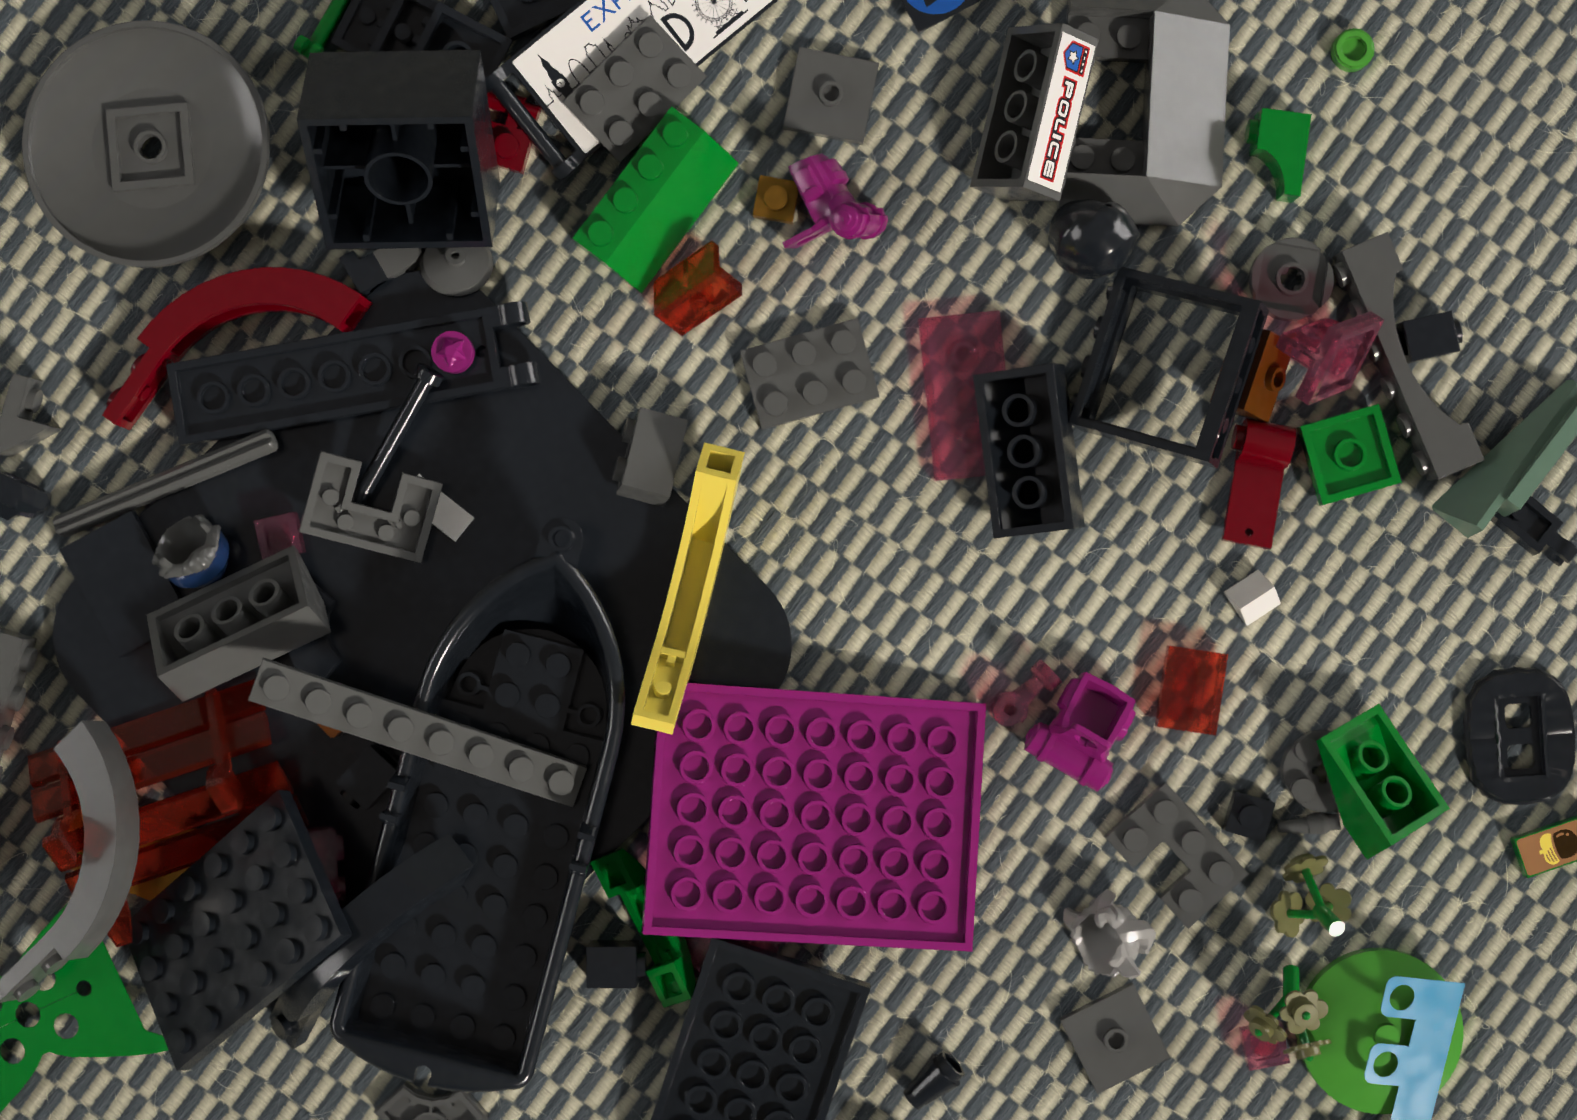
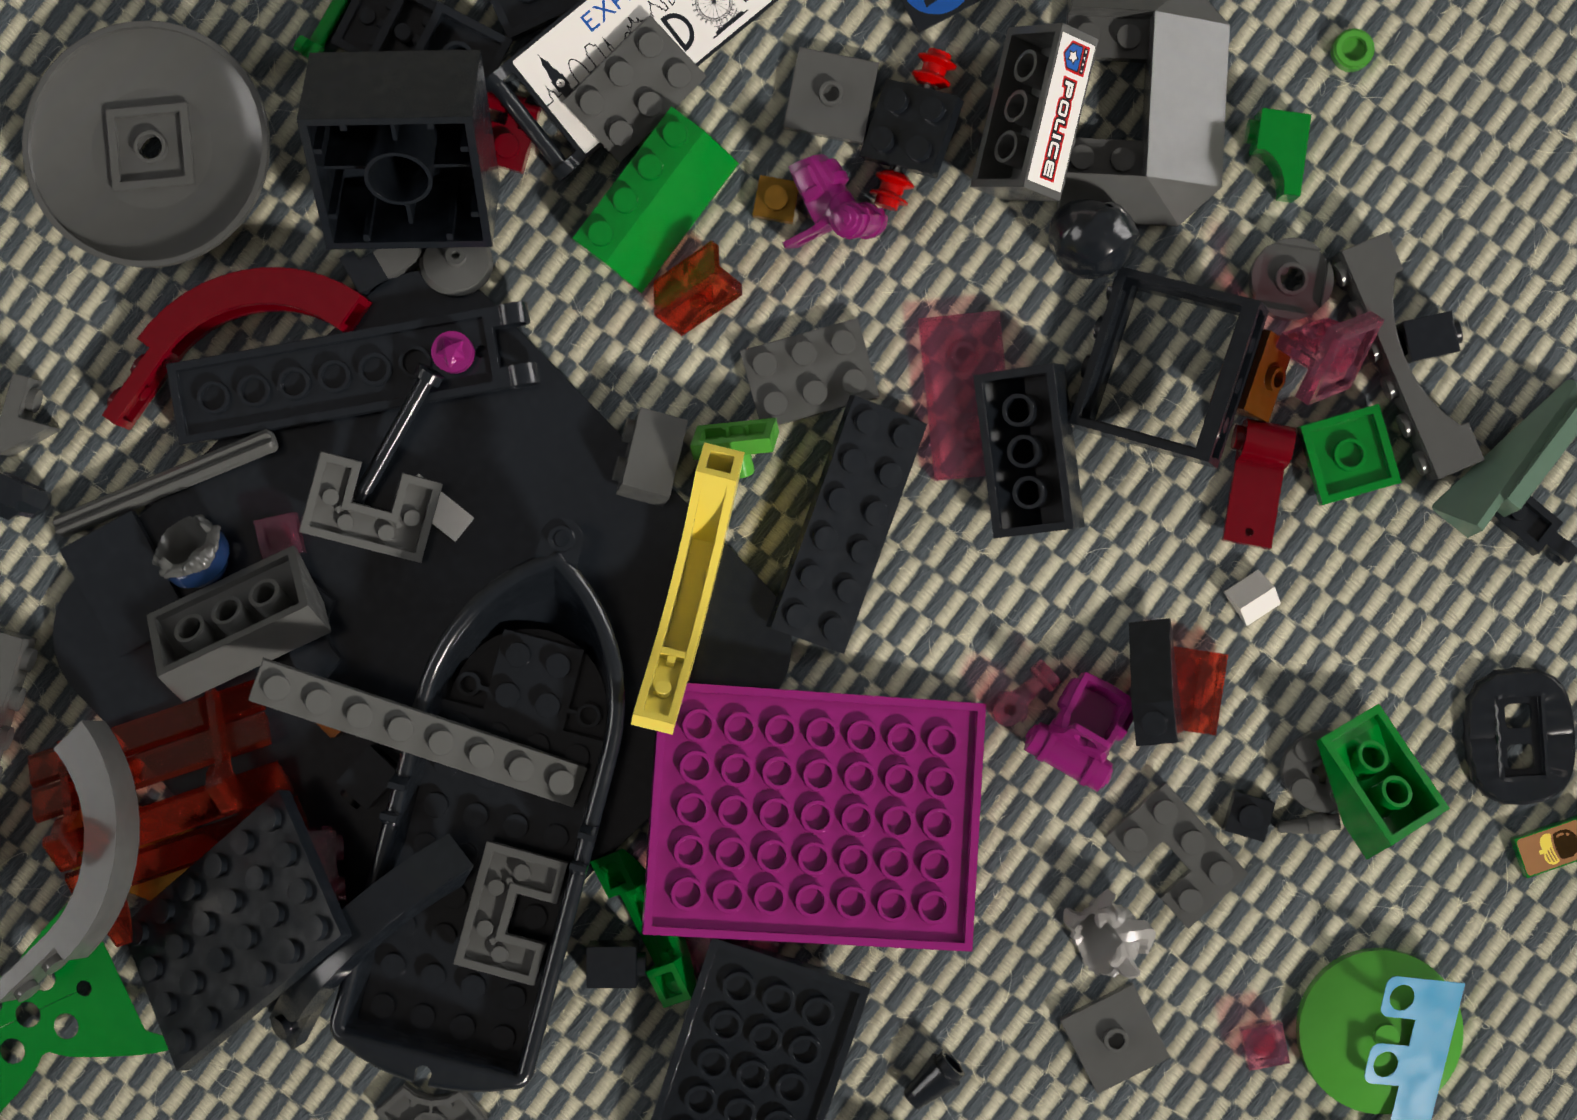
(484, 937): none -> dark grey plate
(745, 436): none -> bright green tile
(846, 524): none -> black plate
(912, 128): none -> black plate
(1154, 683): none -> black slope
(1299, 1012): olive plant -> none
(1326, 905): olive plant -> none

